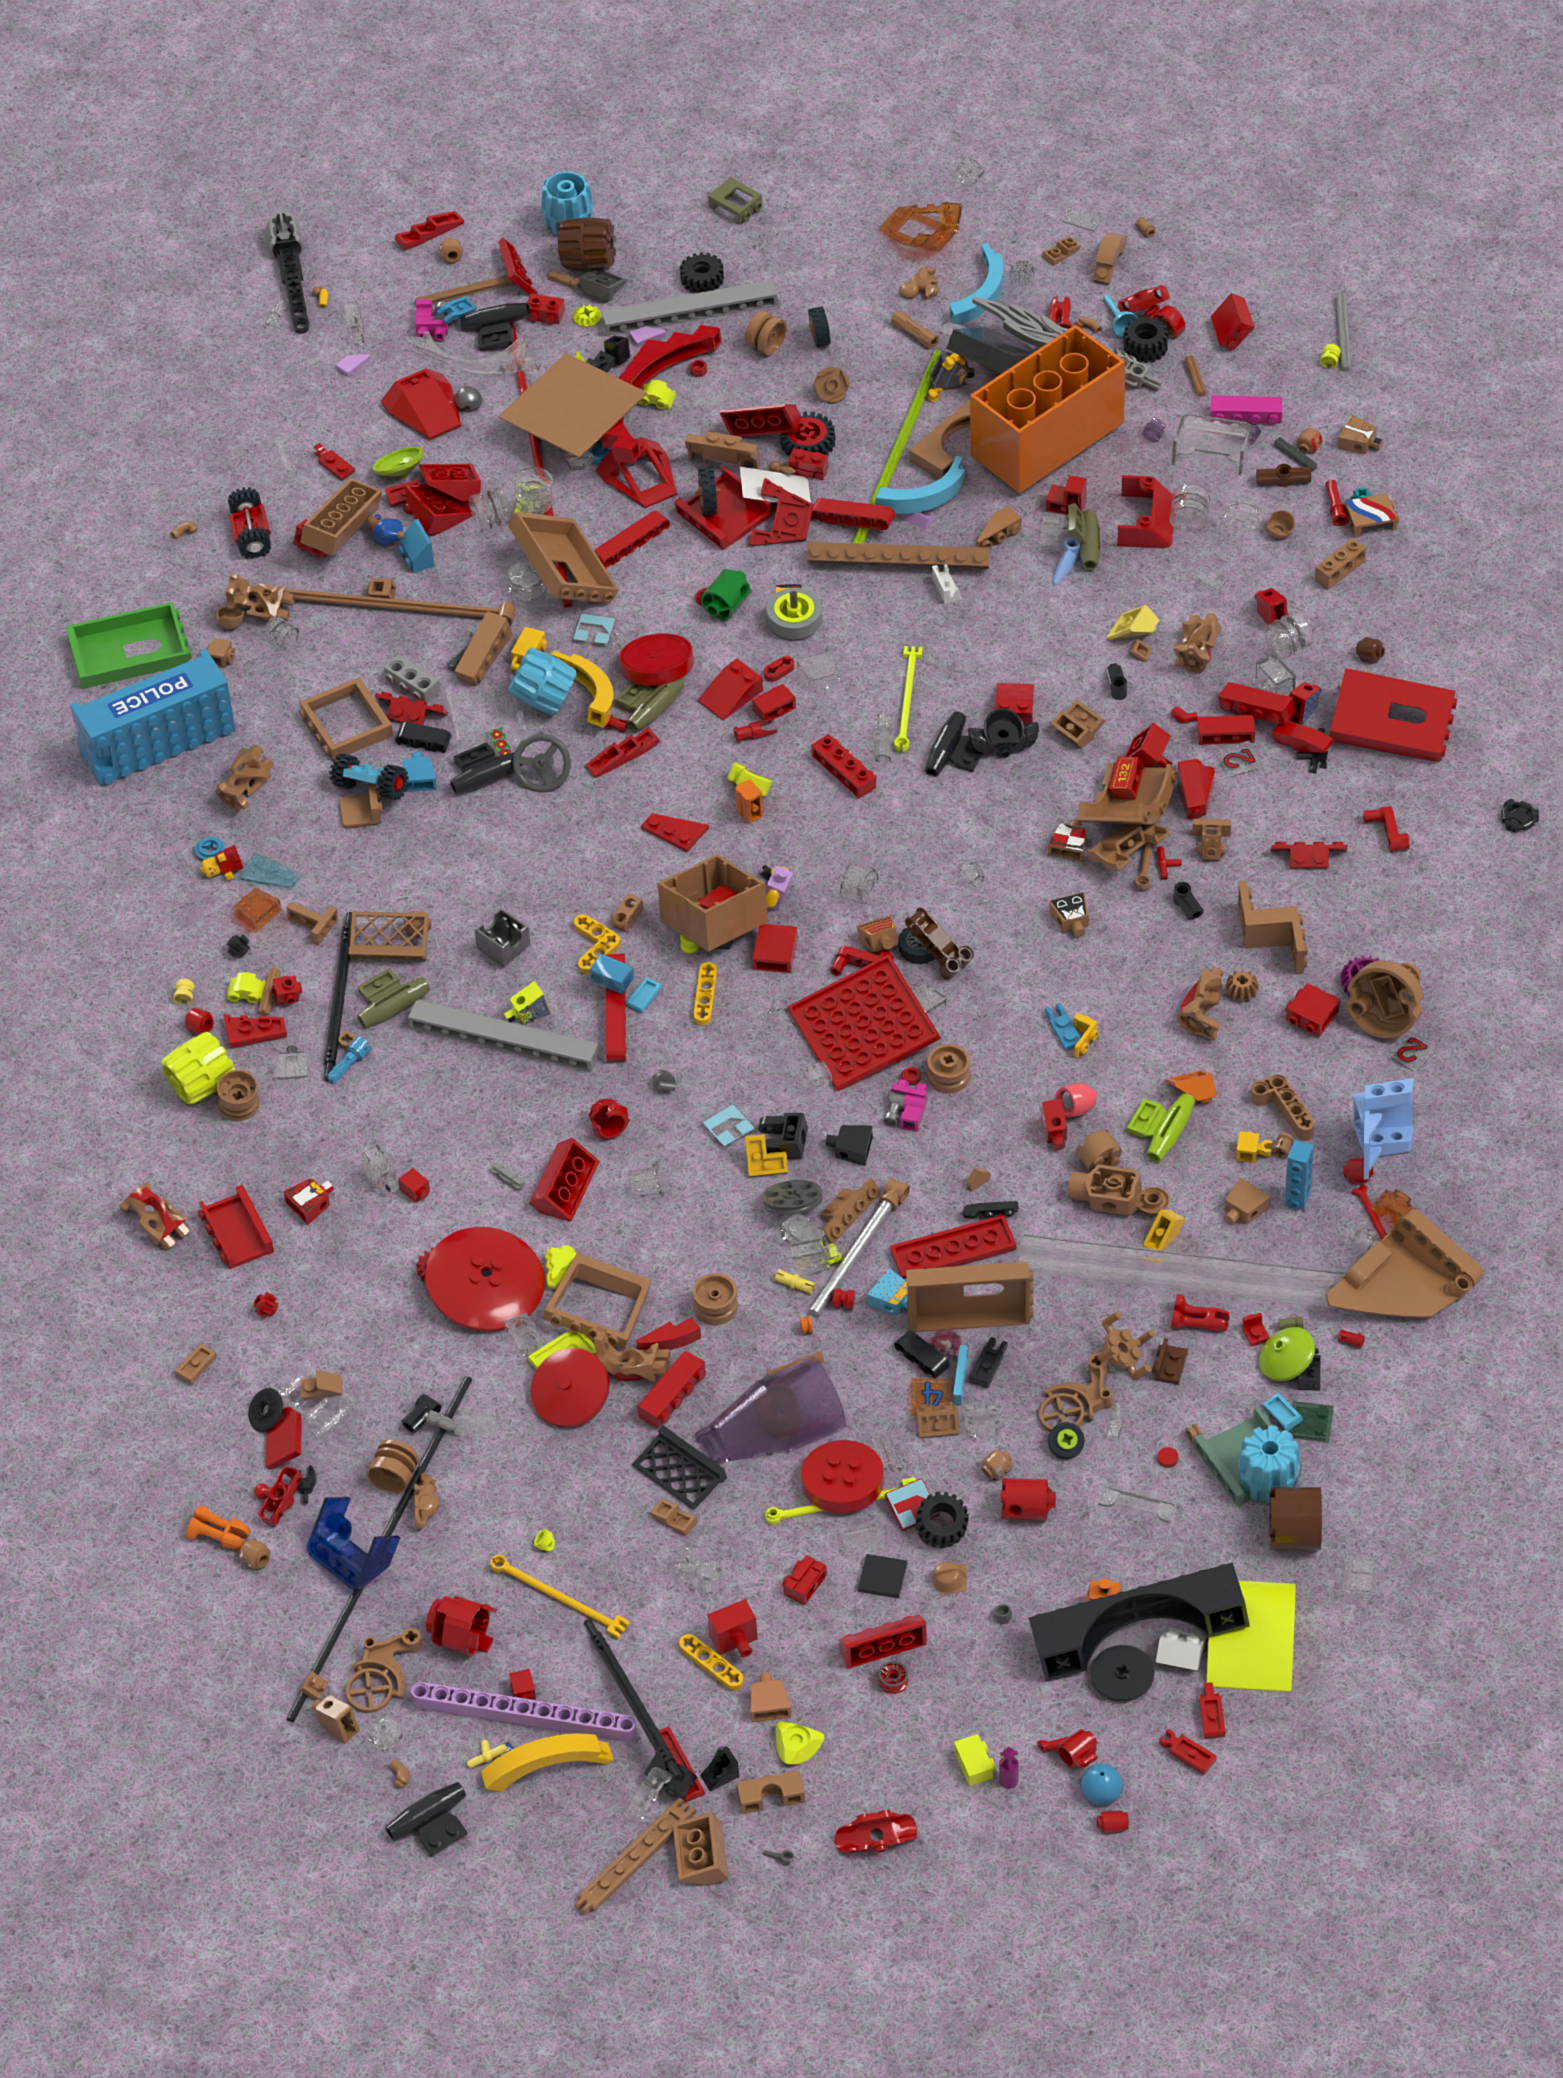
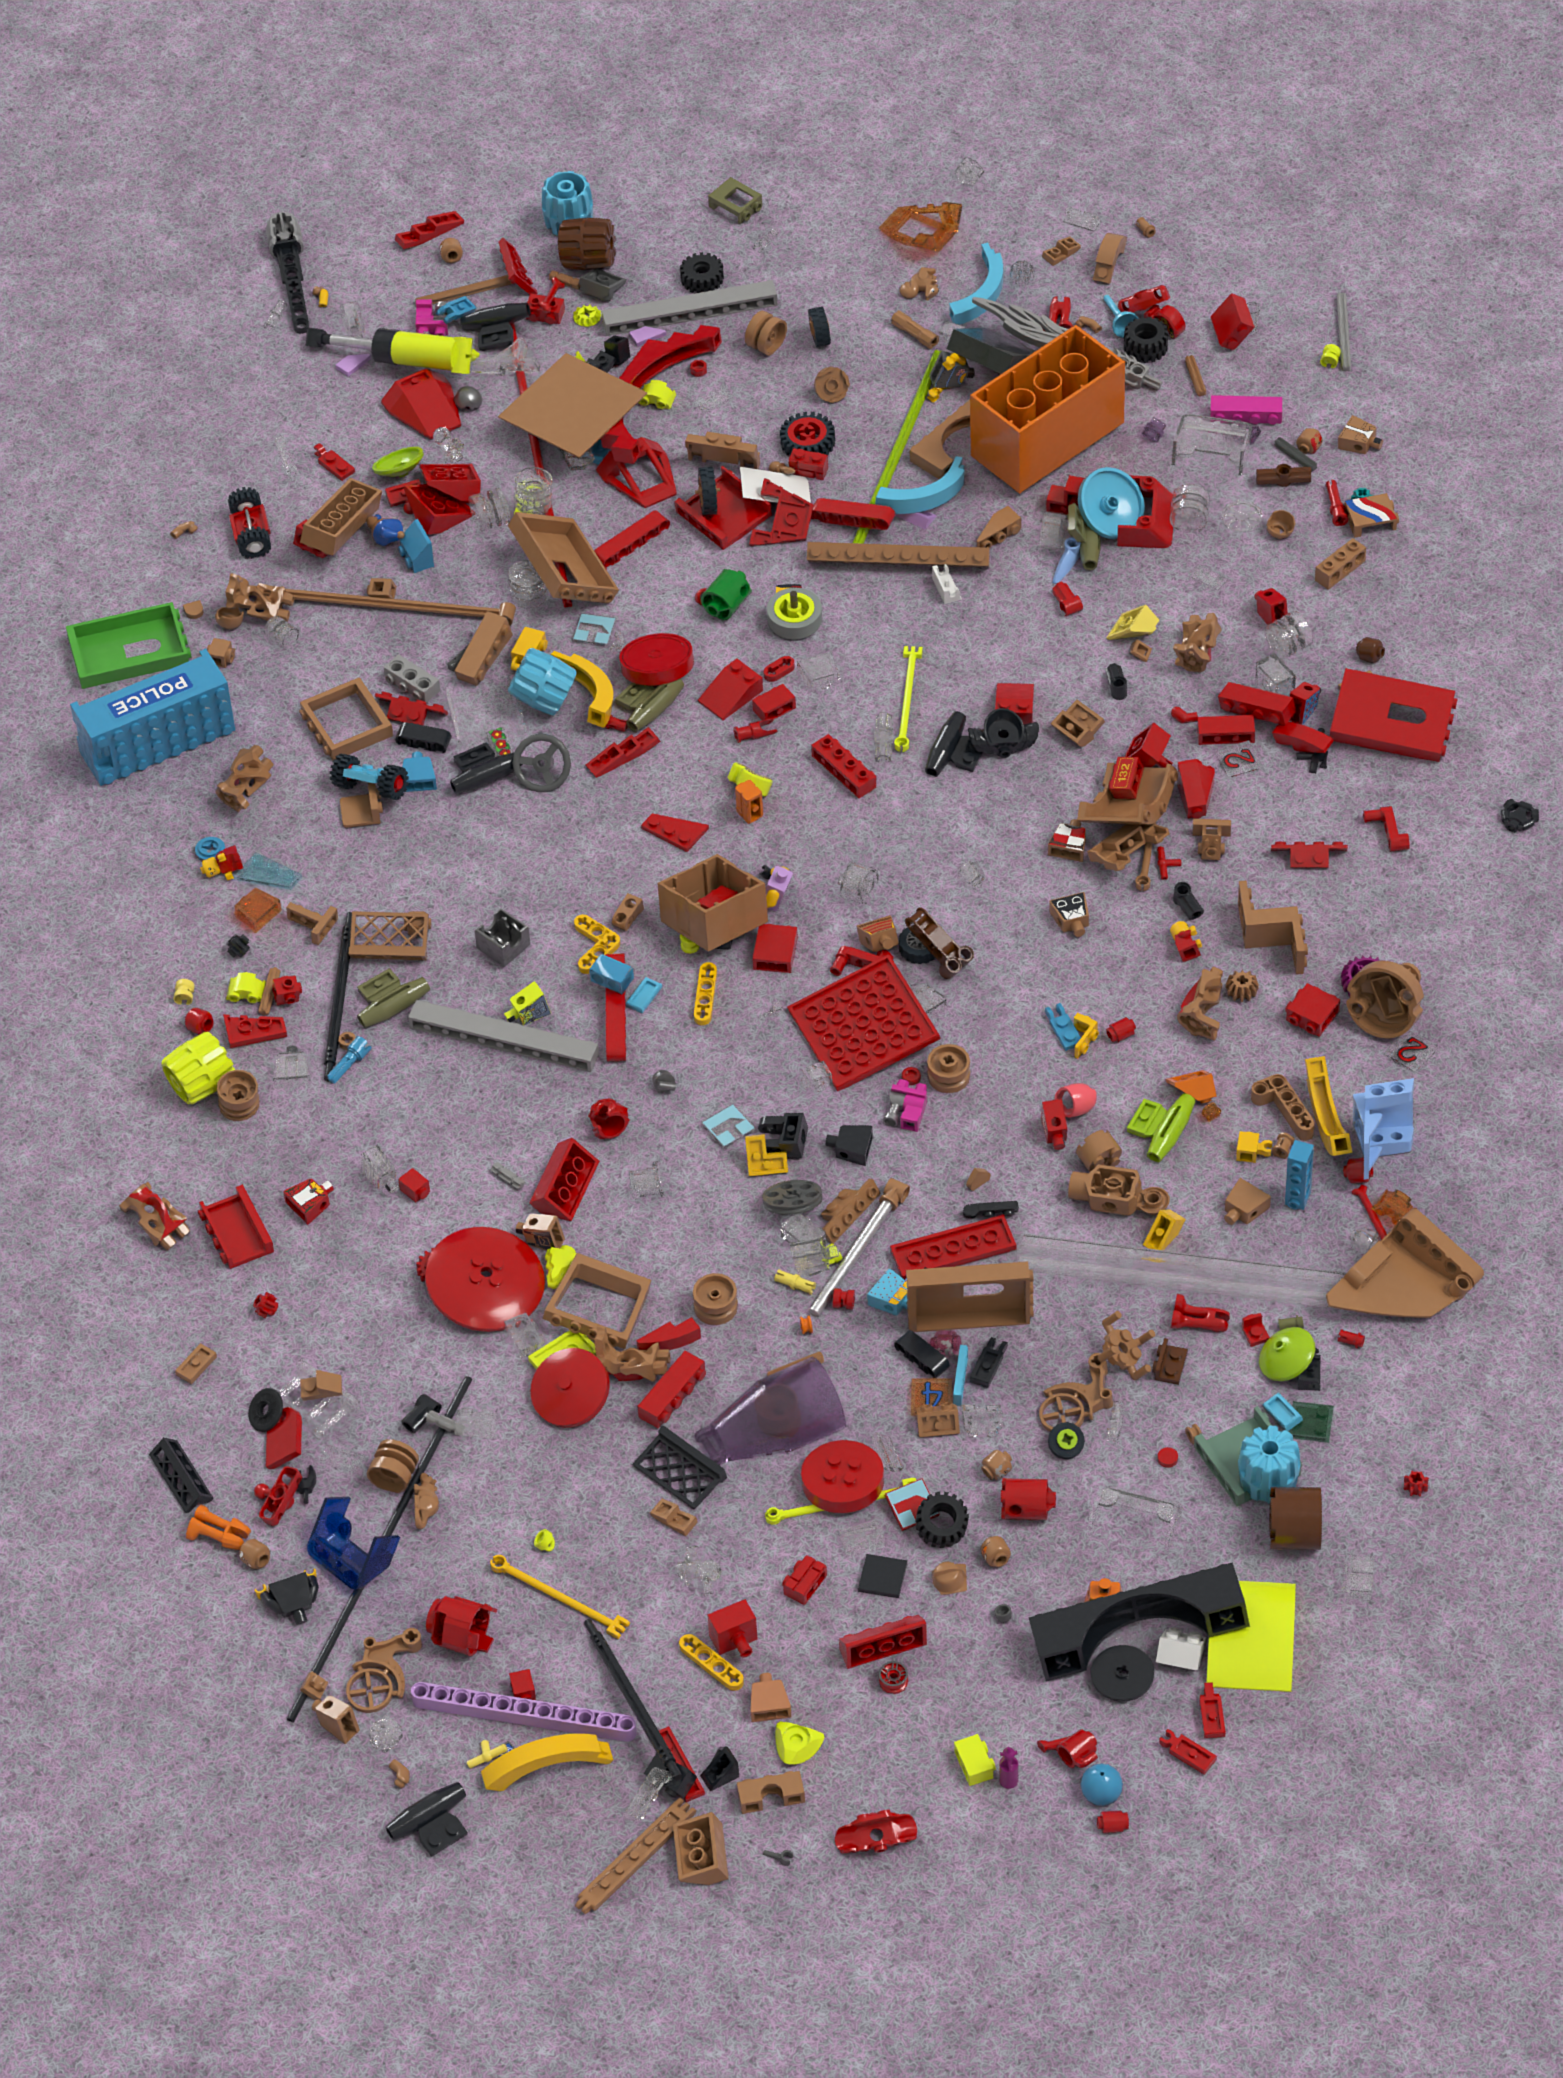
(181, 1469): none -> black fence
(193, 610): none -> medium nougat tile
(291, 1595): none -> black torso
(406, 348): none -> neon yellow piece
(450, 447): none -> clear animal
(541, 1231): none -> medium nougat torso
(557, 284): none -> red piece
(761, 420): red slope -> none
(995, 1551): none -> medium nougat head
(1068, 601): none -> red piece
(1109, 500): none -> medium azure dish
(1121, 1029): none -> red brick
(1186, 946): none -> red piece
(1211, 1111): none -> clear orange bush
(1331, 1131): none -> yellow arch
(1416, 1483): none -> red gear

